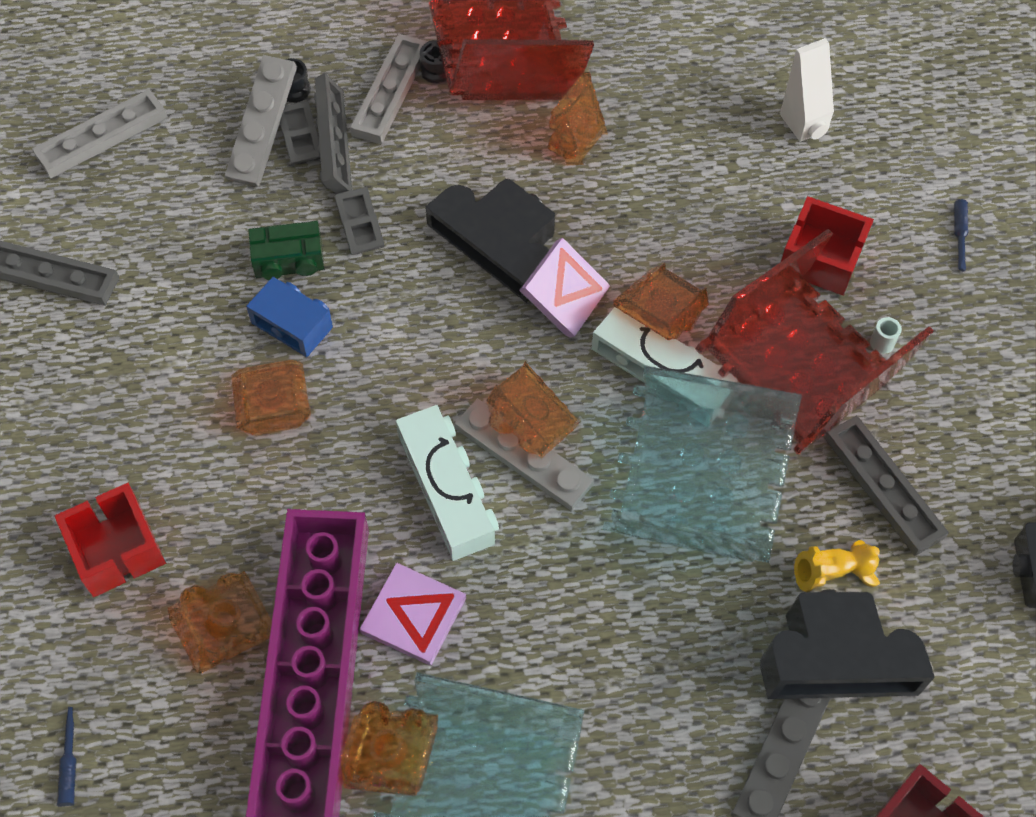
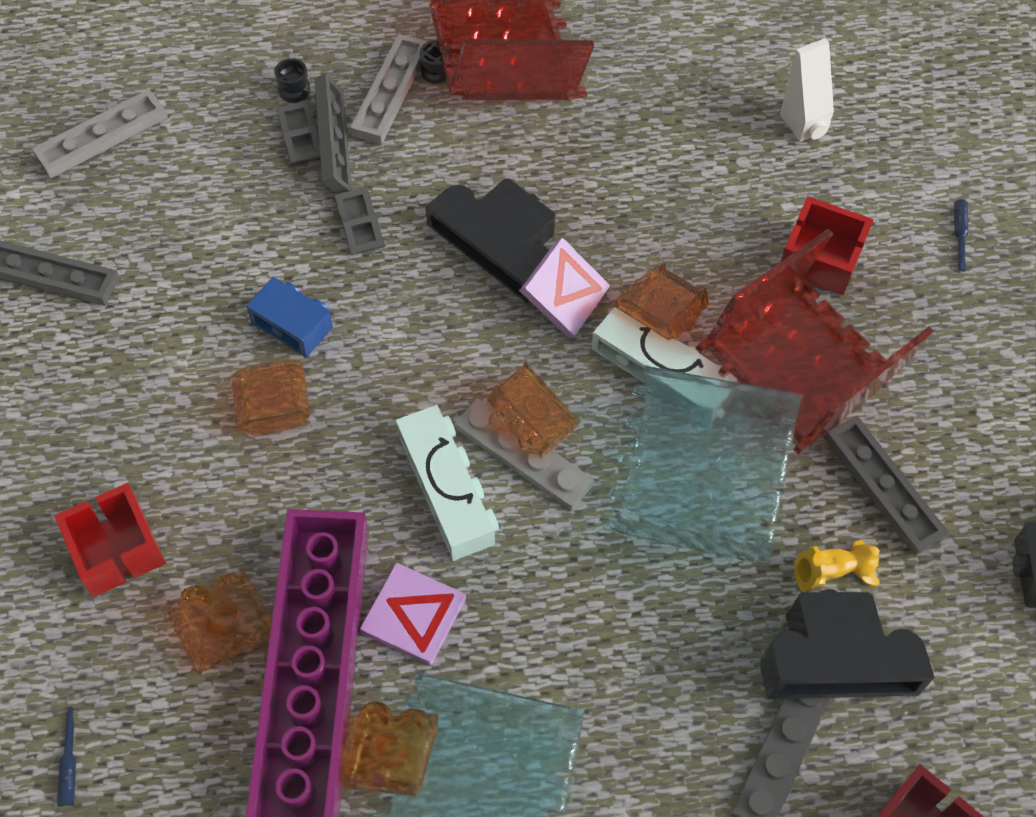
(261, 121): light grey plate -> none
(286, 250): dark green brick -> none
(576, 122): clear orange slope -> none
(885, 335): light aqua hinge -> none

